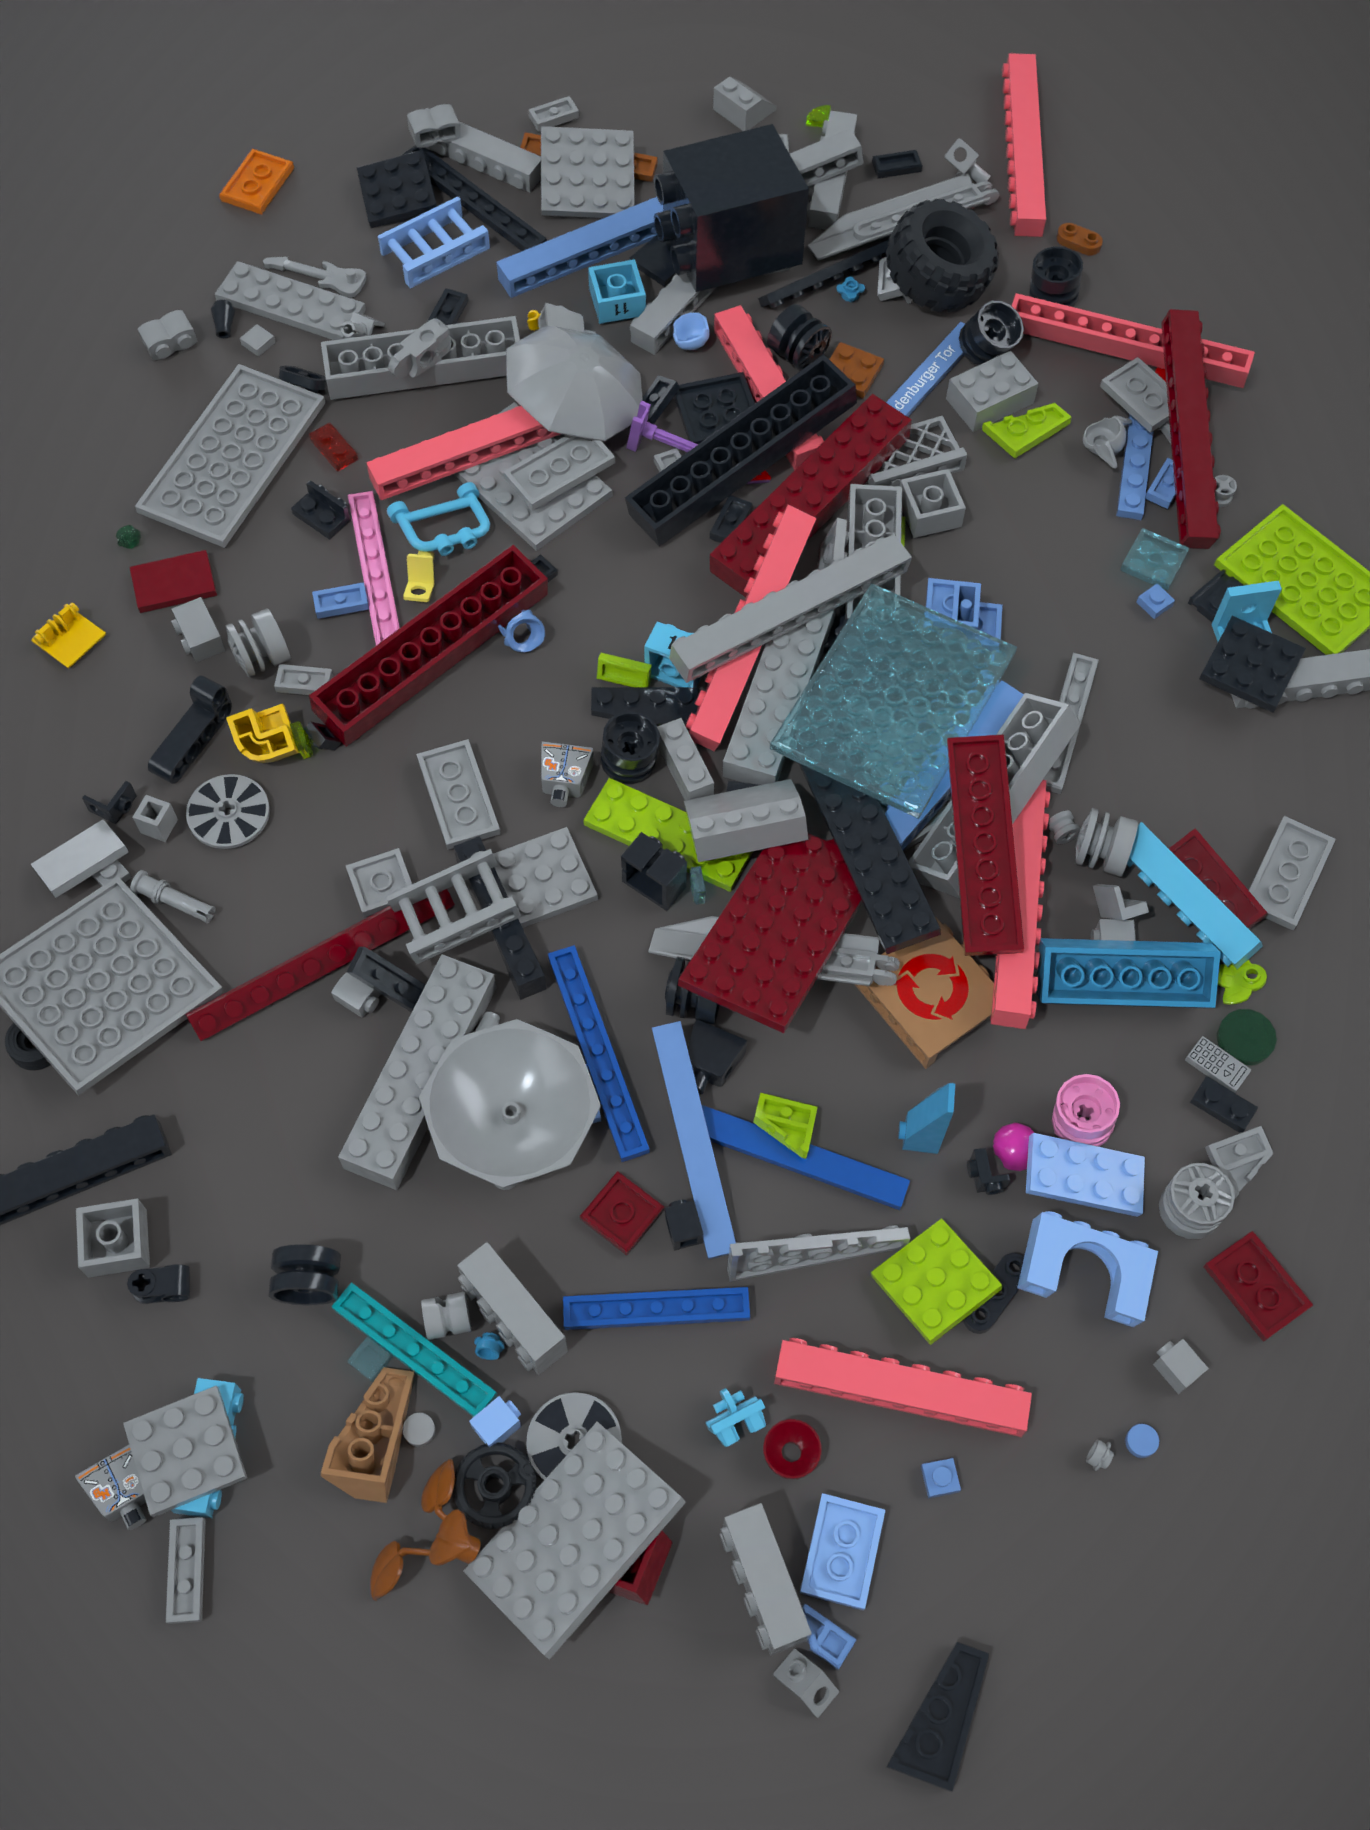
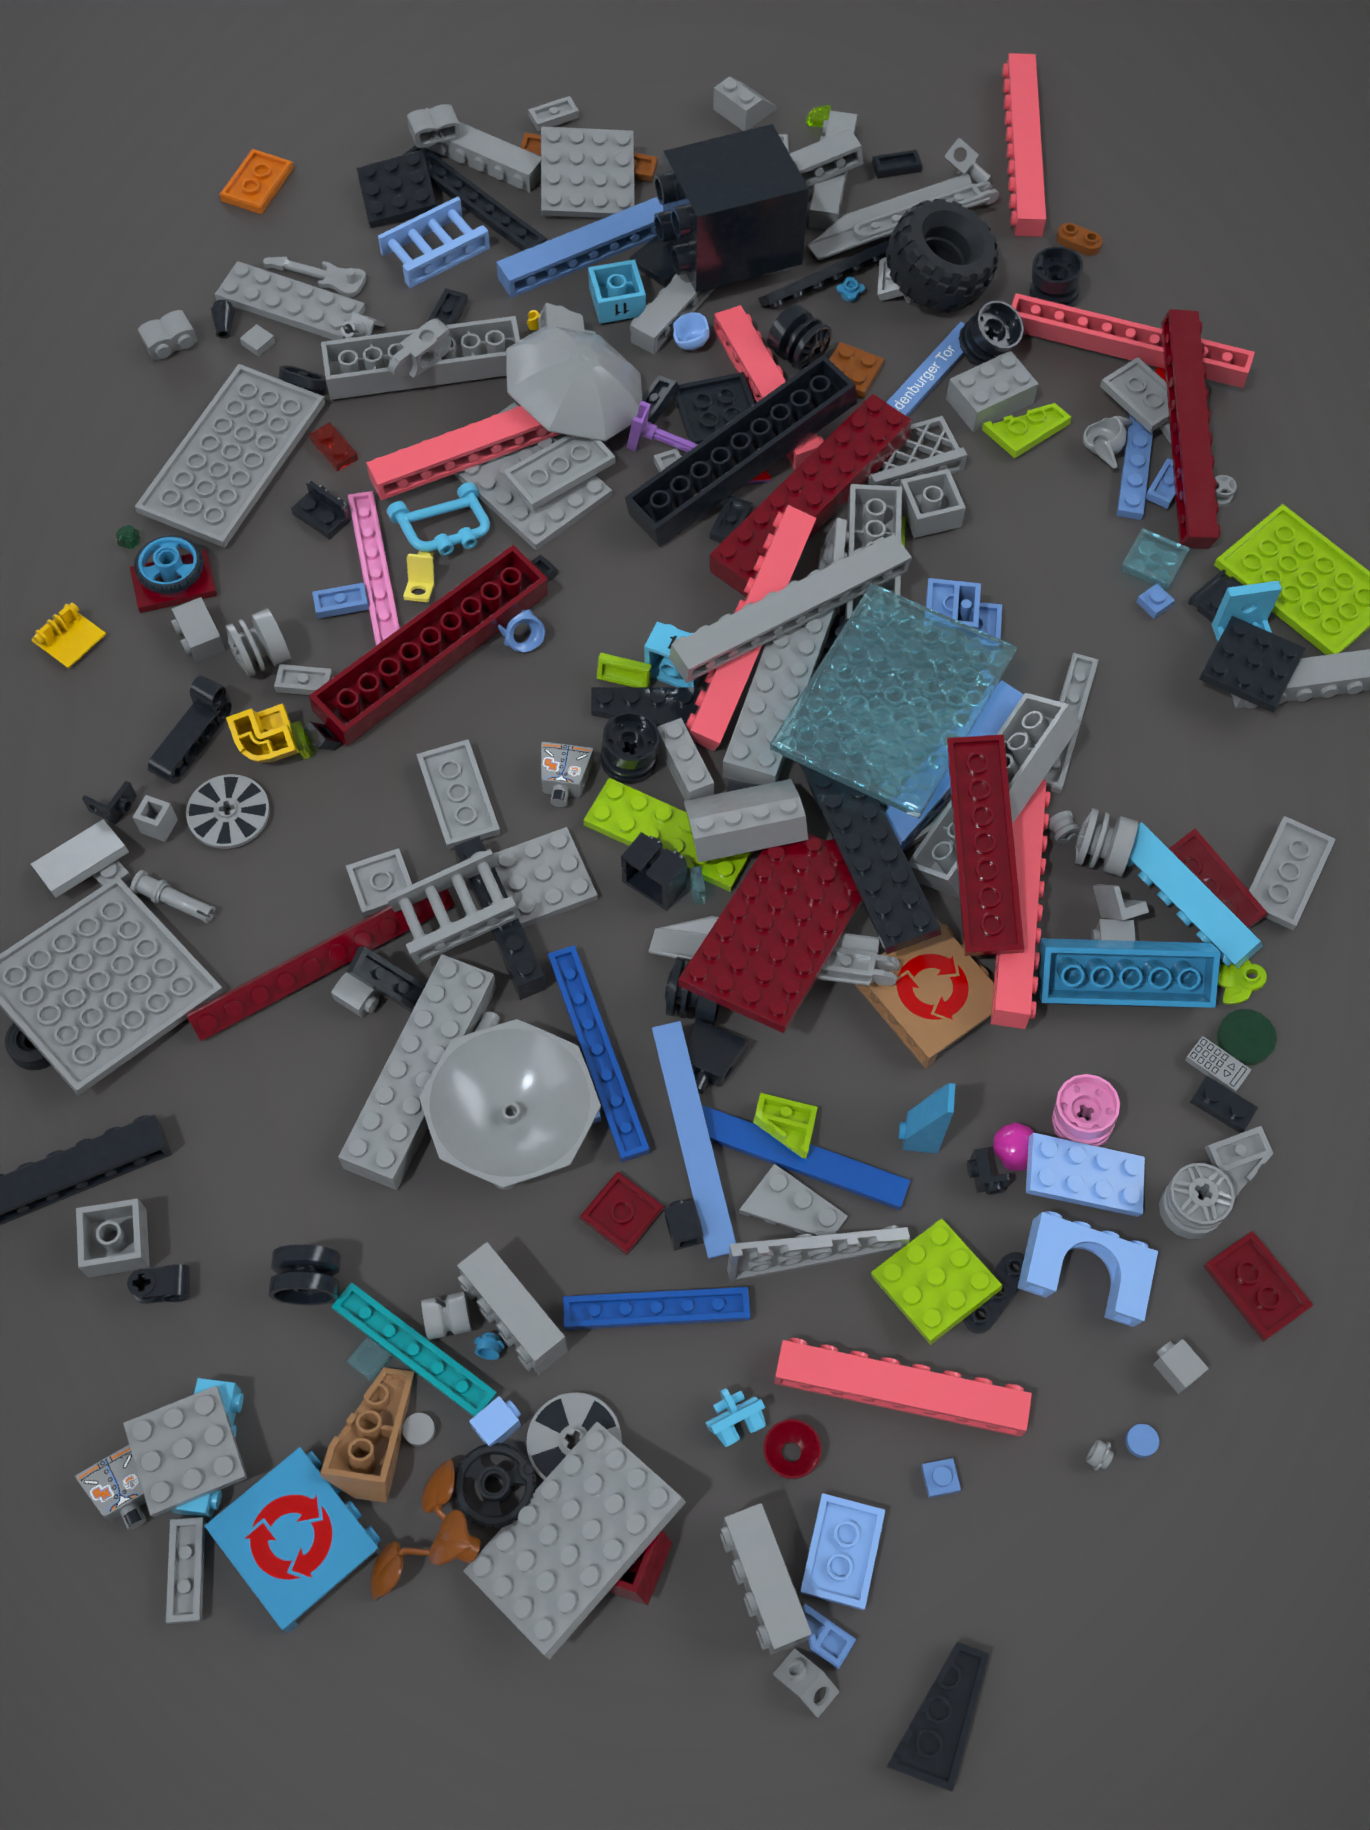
(168, 564): none -> dark azure wheel
(293, 1537): none -> dark azure panel
(792, 1204): none -> light grey wing

